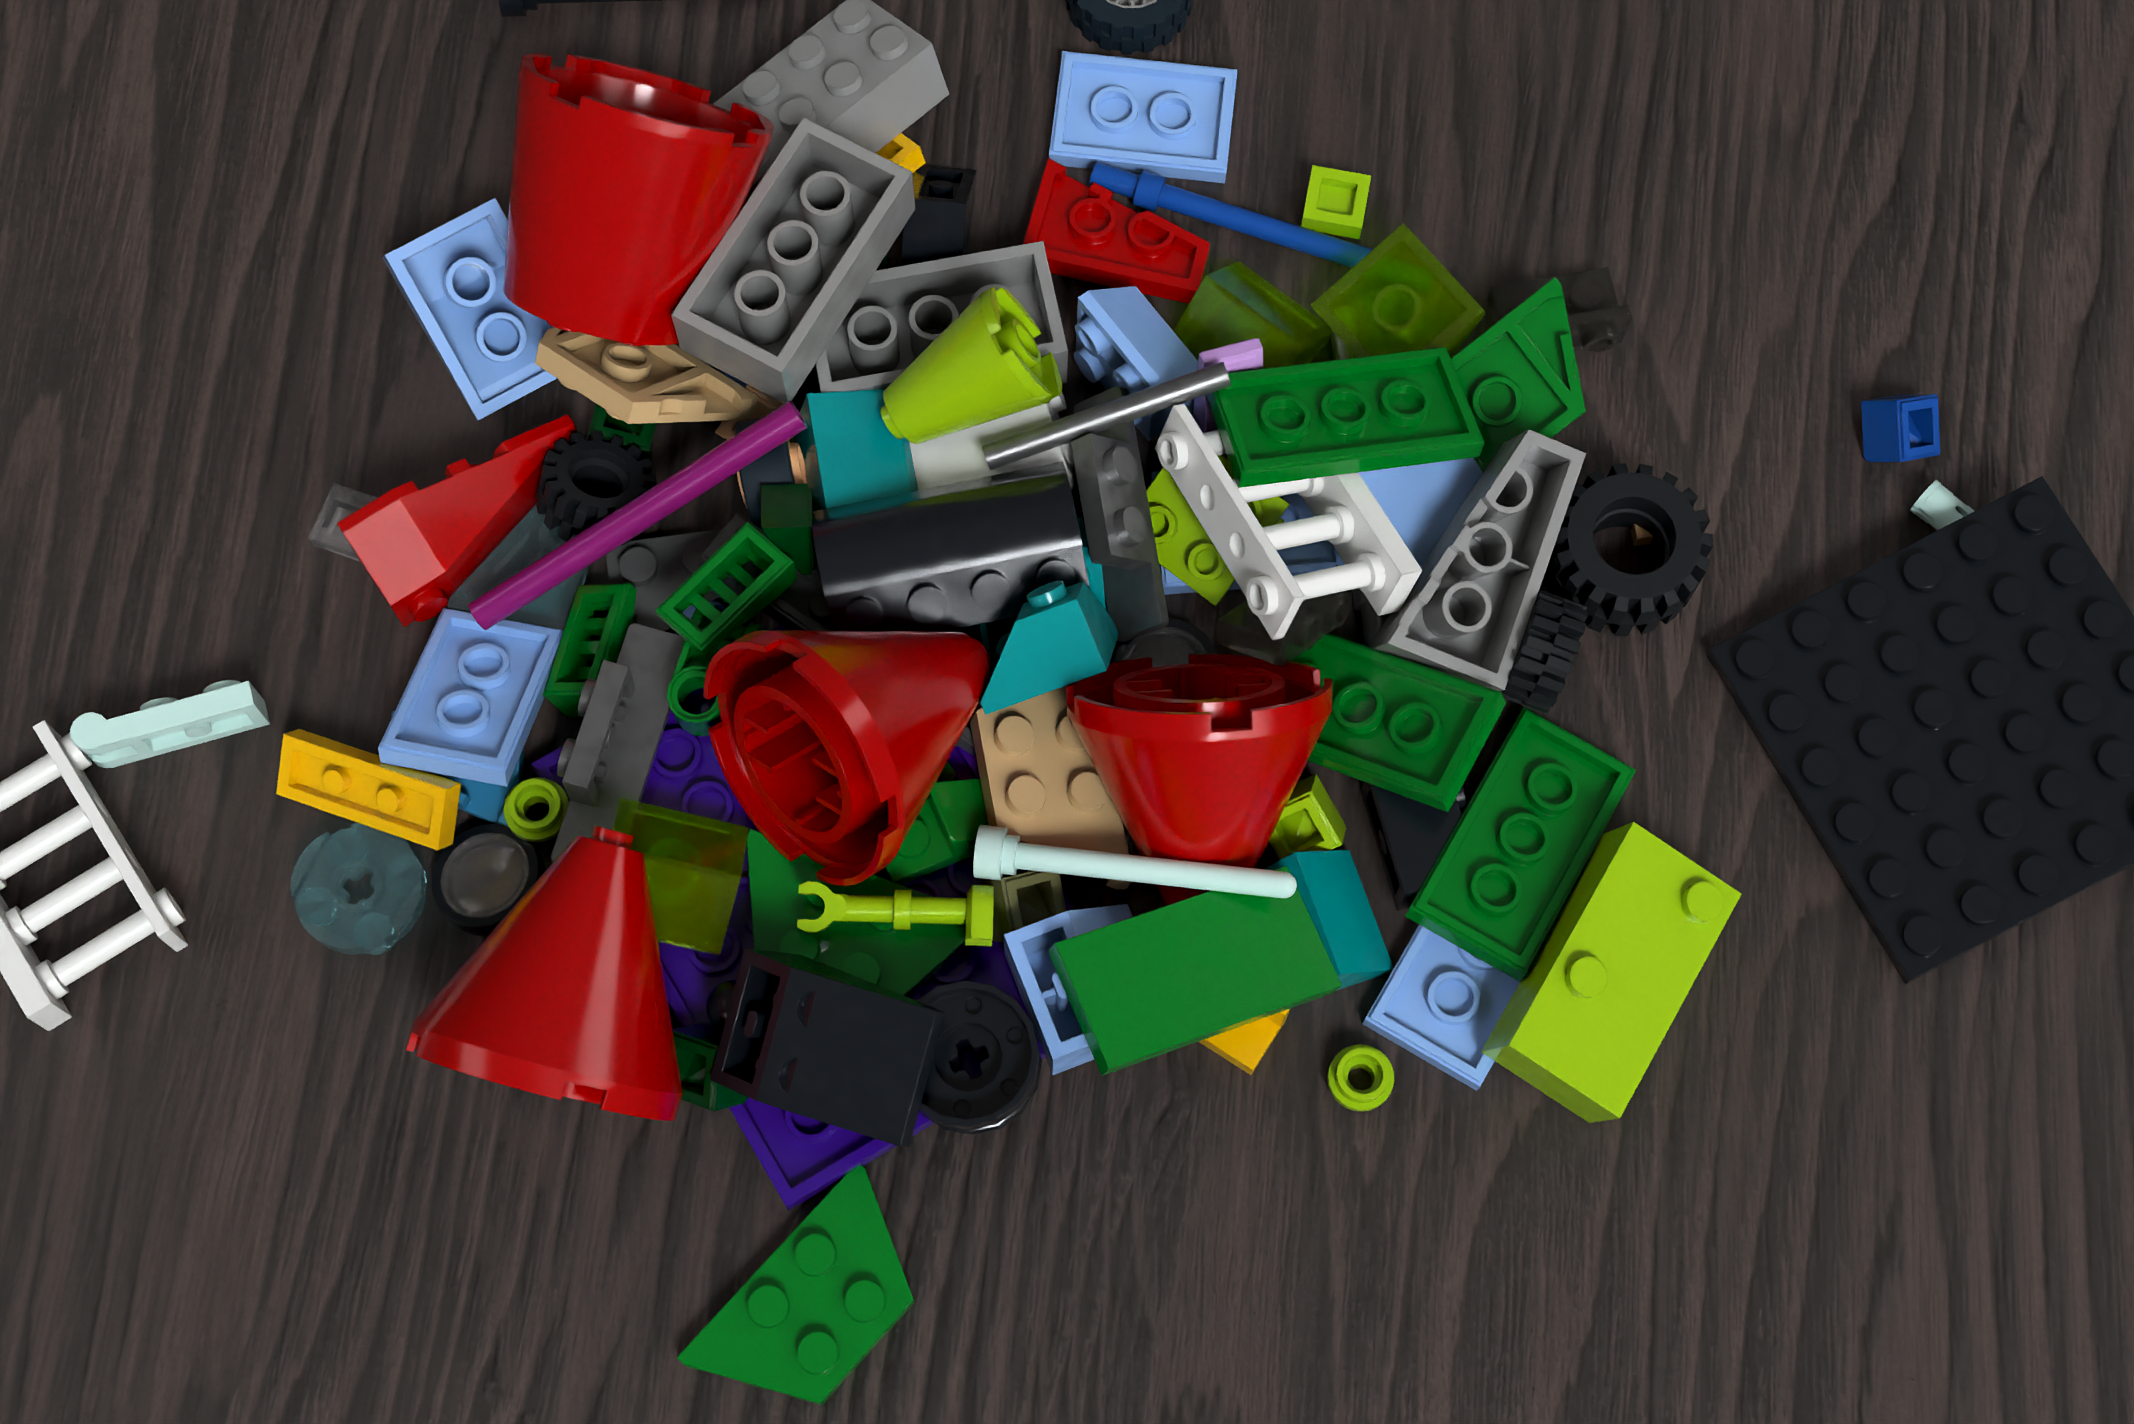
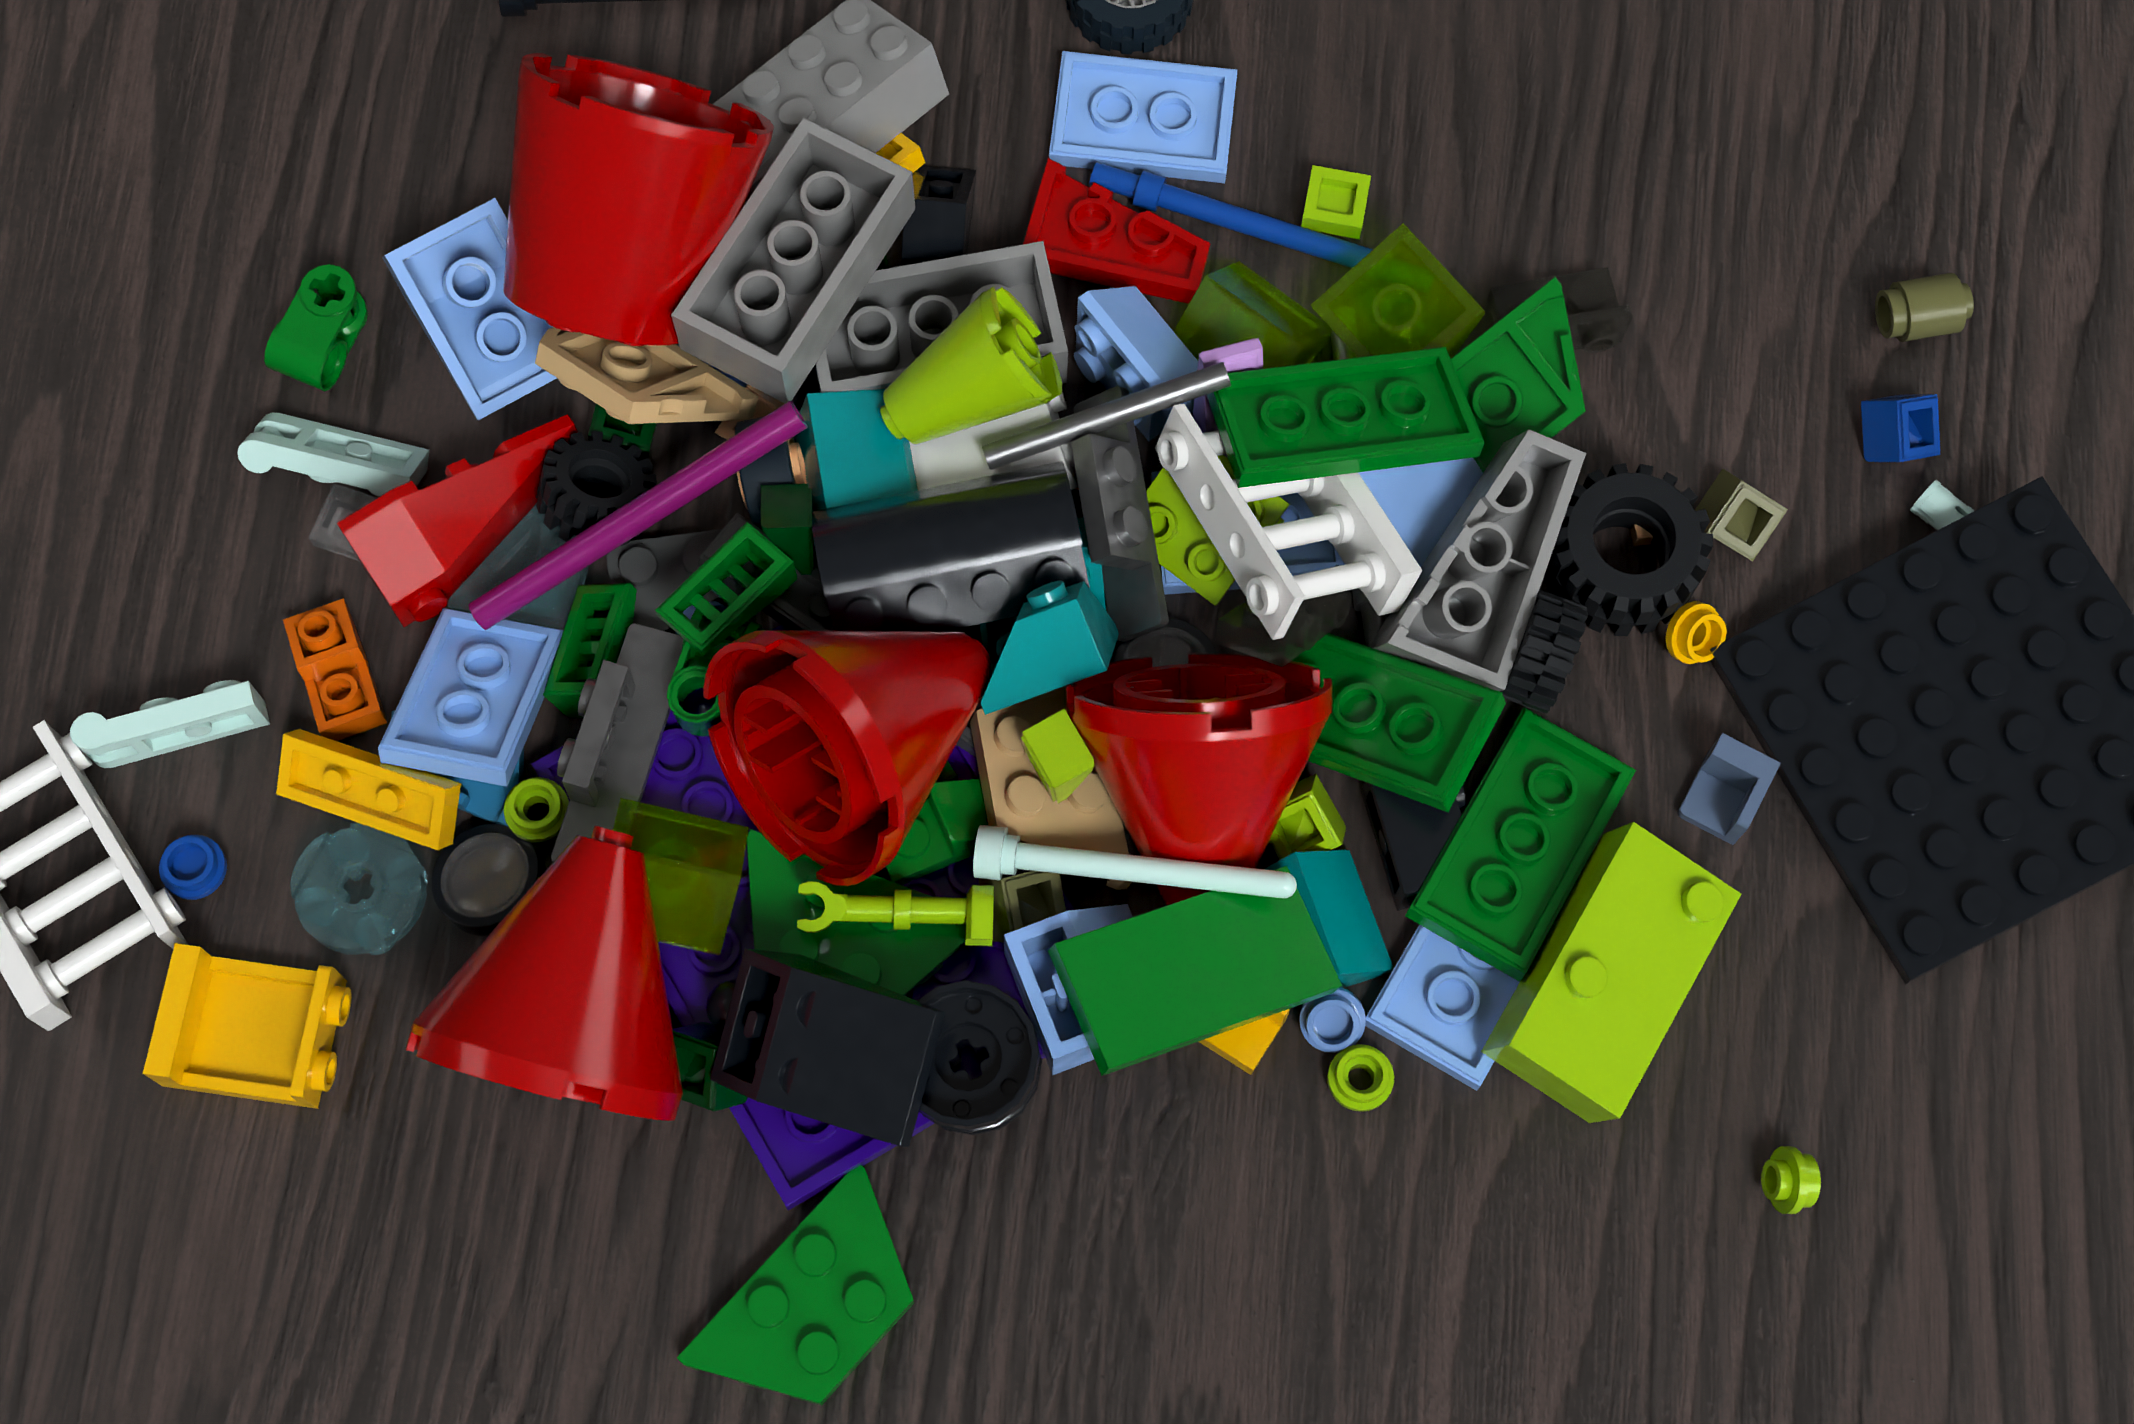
(193, 867): none -> blue plate
(247, 1028): none -> yellow panel
(317, 329): none -> green piece
(332, 454): none -> light aqua plate
(335, 671): none -> orange slope
(1058, 755): none -> lime slope
(1333, 1021): none -> medium blue plate
(1694, 632): none -> yellow plate
(1728, 789): none -> sand blue panel
(1740, 514): none -> olive slope
(1791, 1180): none -> lime plate
(1924, 307): none -> olive brick

